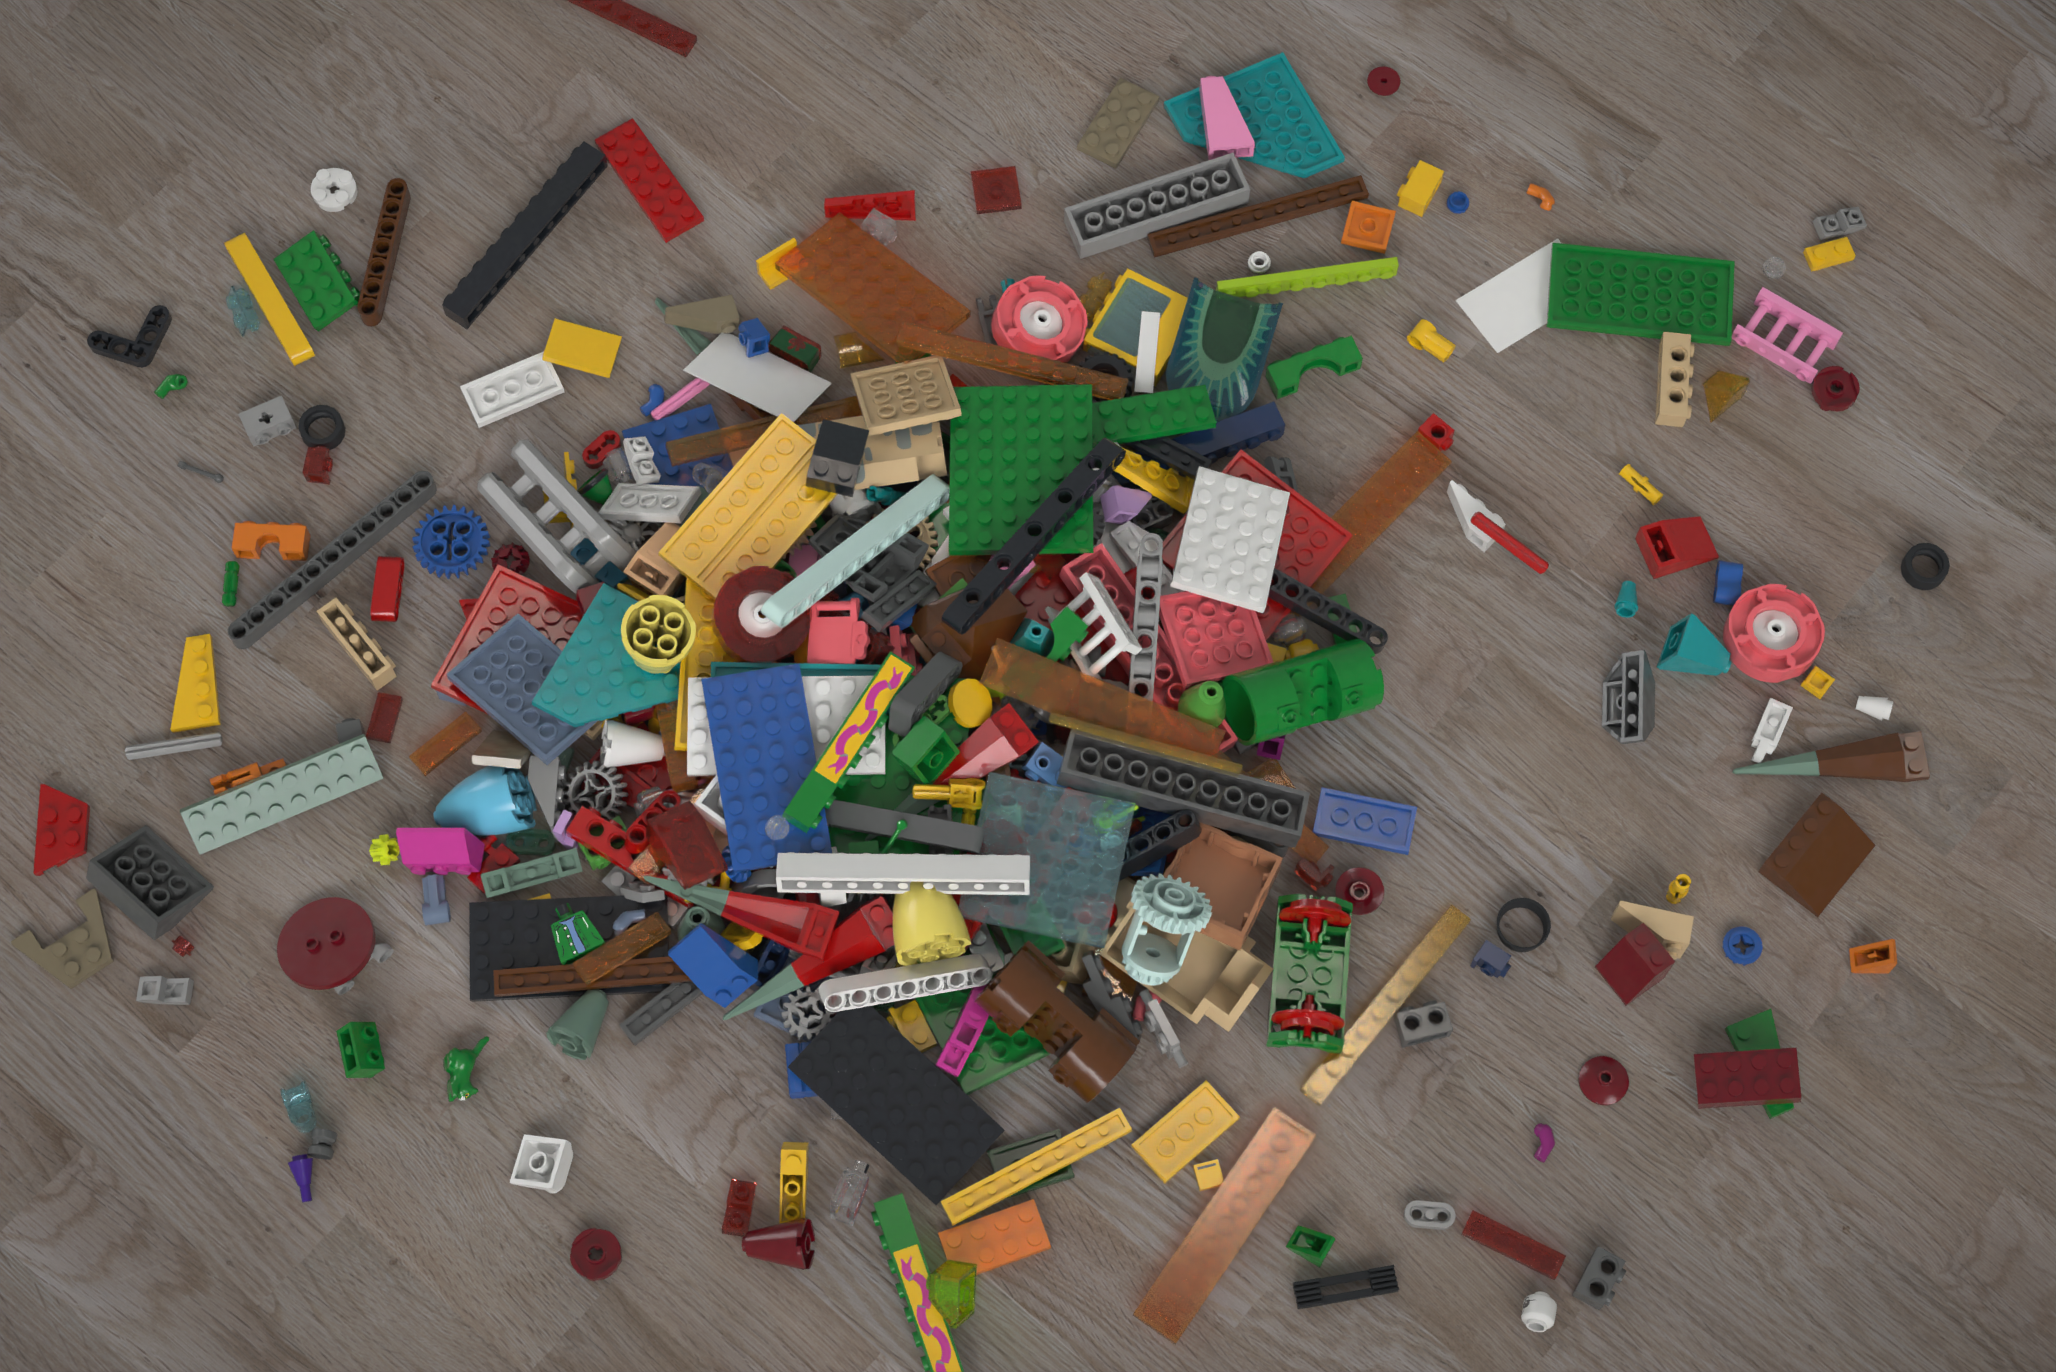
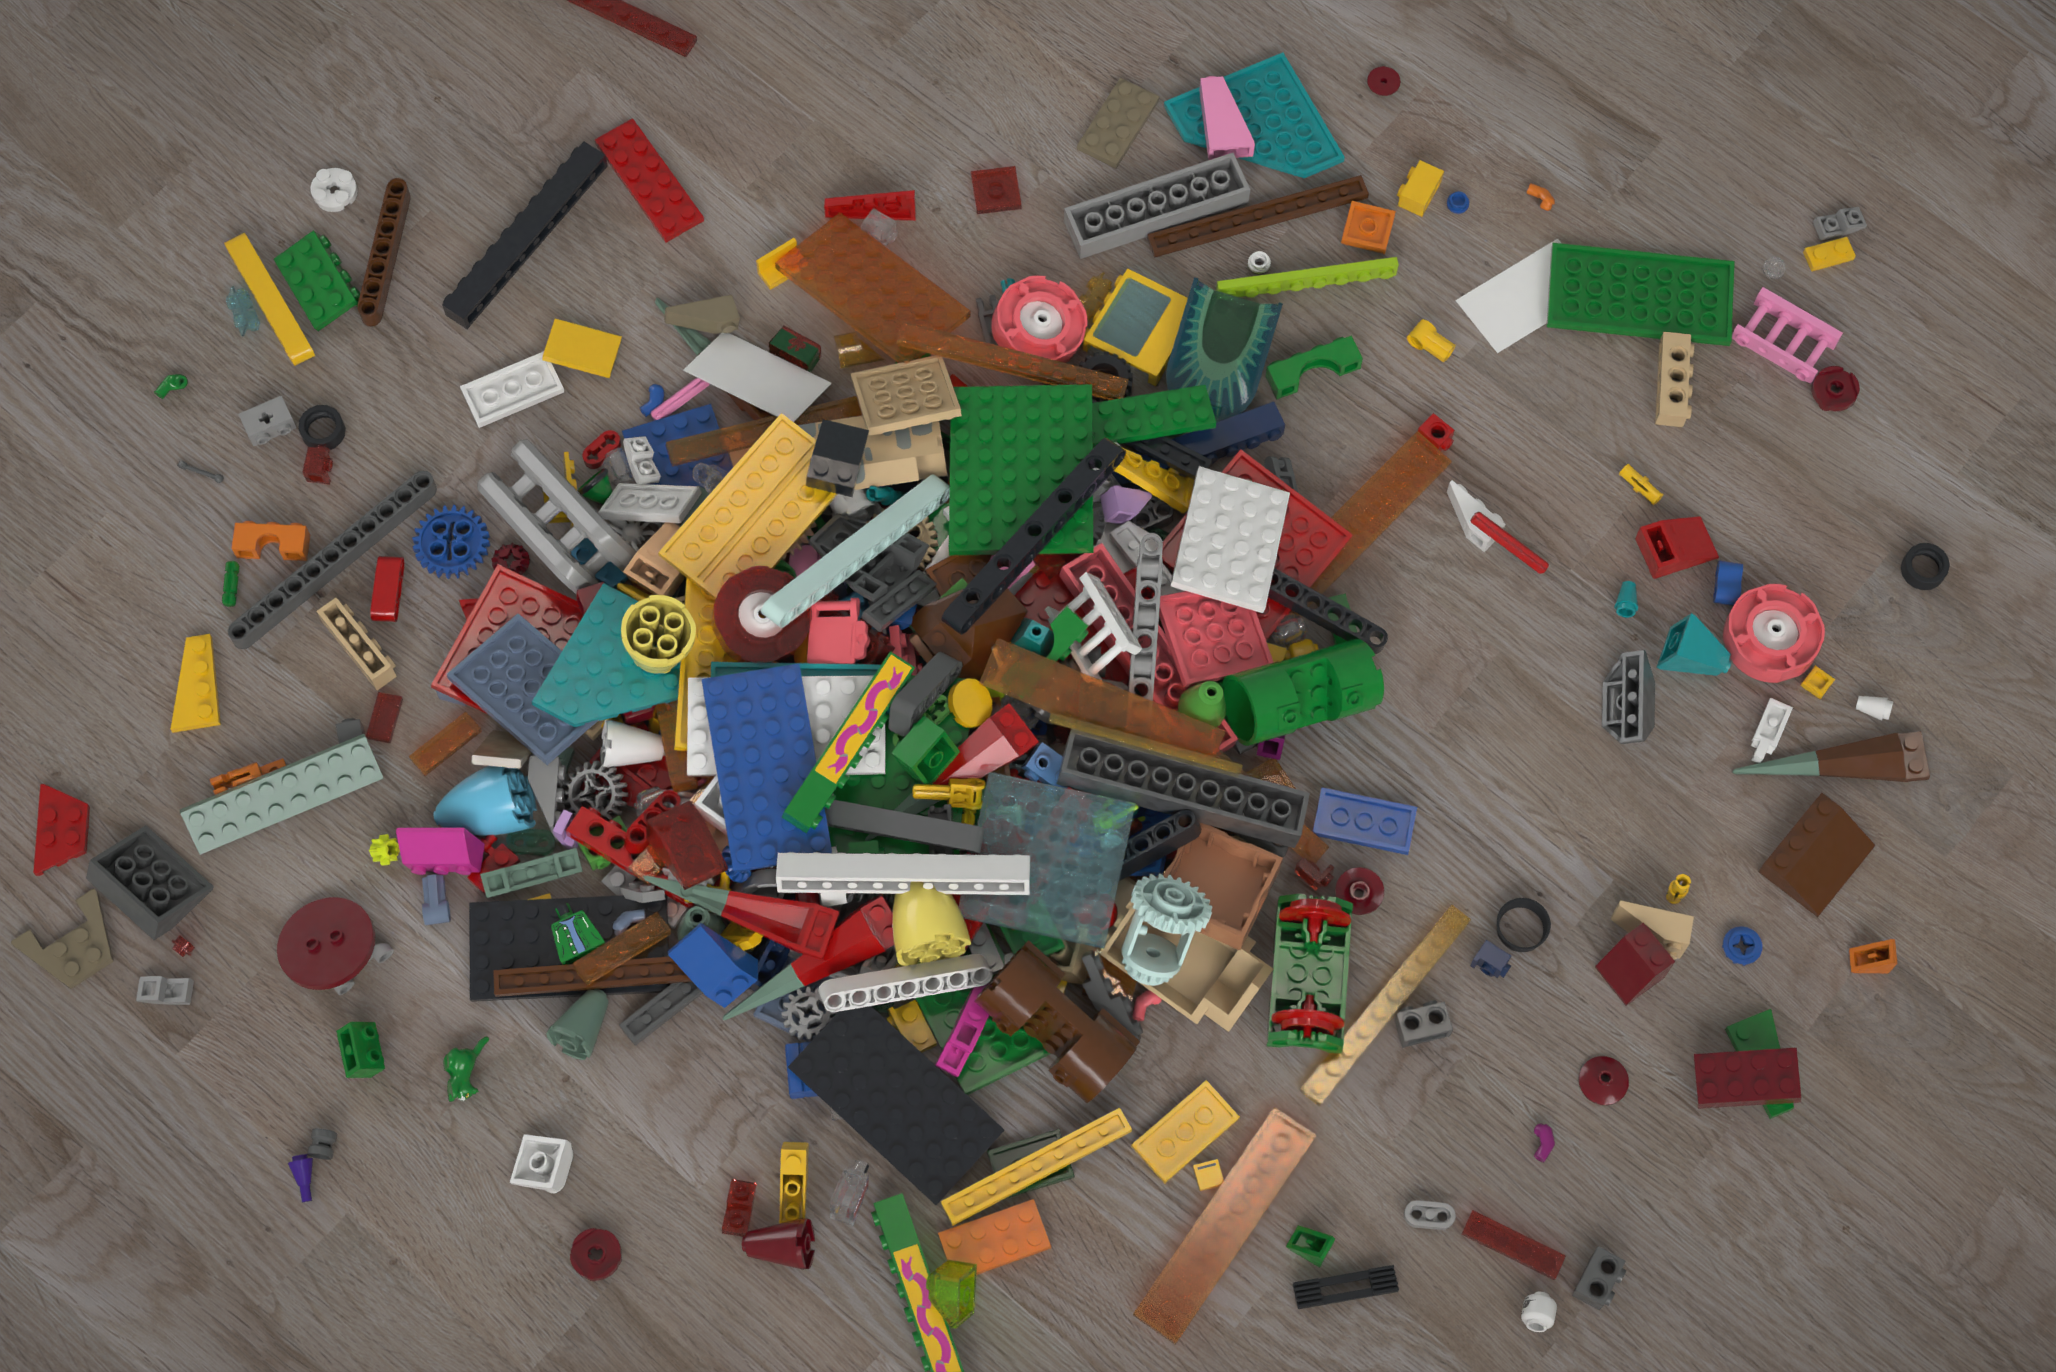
(139, 345): black beam -> none
(173, 745): light grey axle -> none
(299, 1102): clear light blue piece -> none
(754, 337): blue brick -> none
(777, 827): clear plate -> none
(901, 824): green hinge -> none
(1147, 352): white sticker -> none
(1158, 1023): light grey plate -> none
(1723, 391): clear yellow slope -> none

